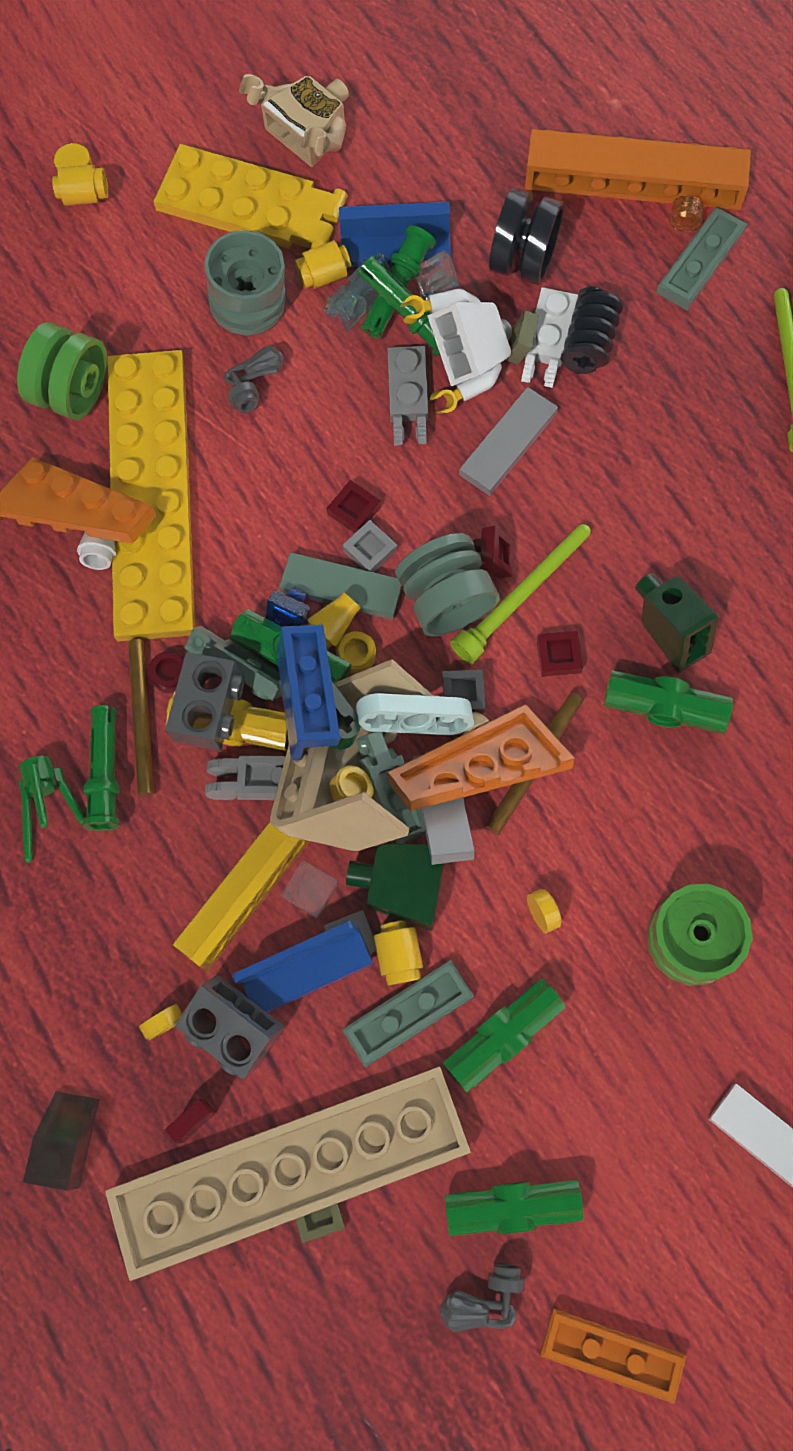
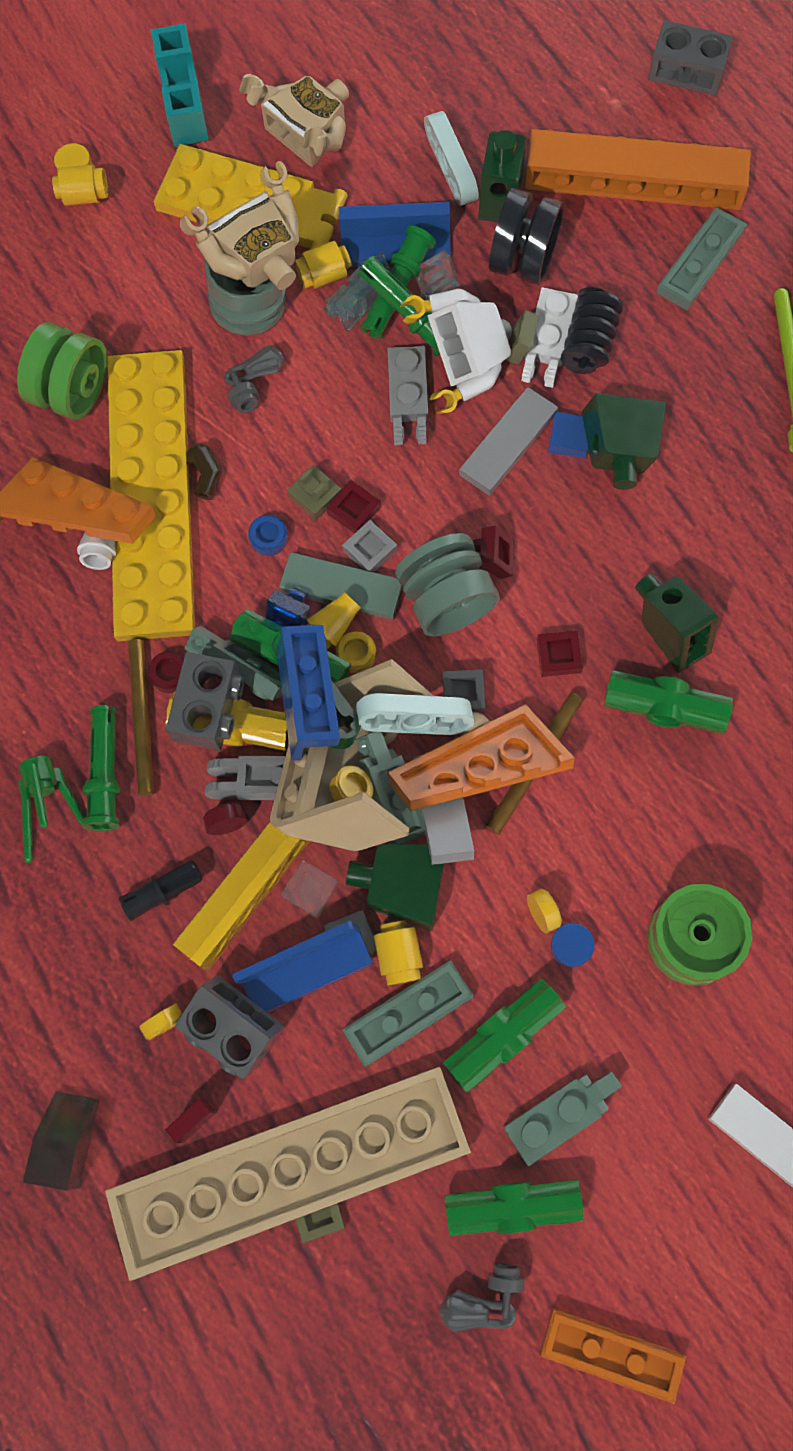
(160, 890): none -> black axle
(179, 85): none -> teal arch
(209, 468): none -> dark brown arm
(224, 819): none -> dark red tile
(253, 239): none -> tan torso
(268, 535): none -> blue tile
(313, 492): none -> olive tile
(451, 158): none -> light aqua beam
(470, 643): lime piece -> none
(503, 165): none -> dark green torso
(560, 1116): none -> sand green hinge
(568, 436): none -> blue tile
(572, 945): none -> blue tile
(623, 435): none -> dark green torso
(687, 213): clear orange bush -> none
(690, 57): none -> dark grey brick

